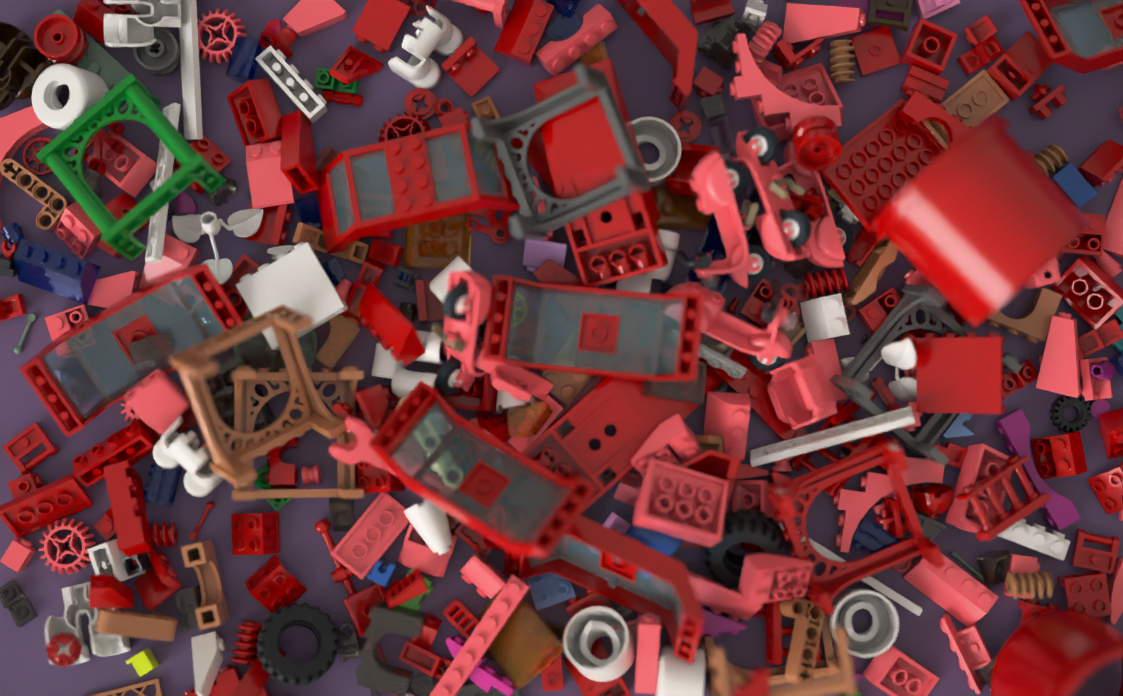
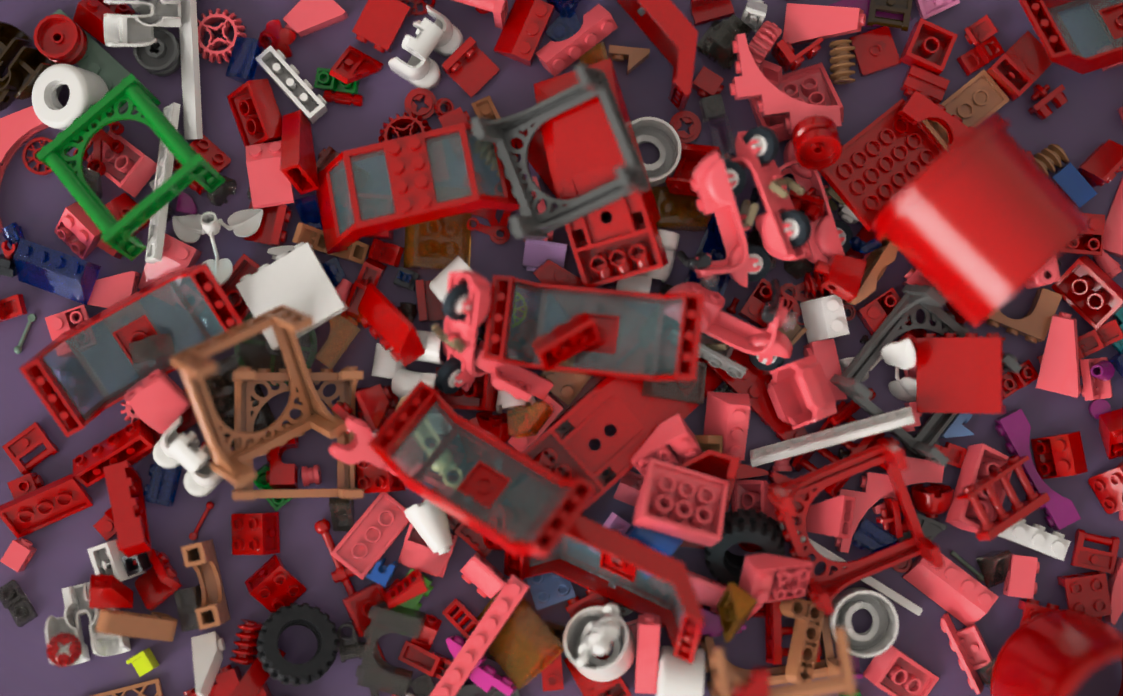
(34, 189): nougat beam -> none
(59, 542): coral gear -> none
(164, 535): red piece -> none
(566, 340): none -> red slope
(601, 635): none -> white piece
(633, 54): none -> nougat slope
(734, 609): none -> pearl gold slope
(831, 517): none -> coral slope
(841, 275): none -> red torso
(864, 247): none -> clear blue arm
(885, 394): red axle -> none
(1030, 584): medium nougat piece -> none
(1061, 422): black tyre -> none

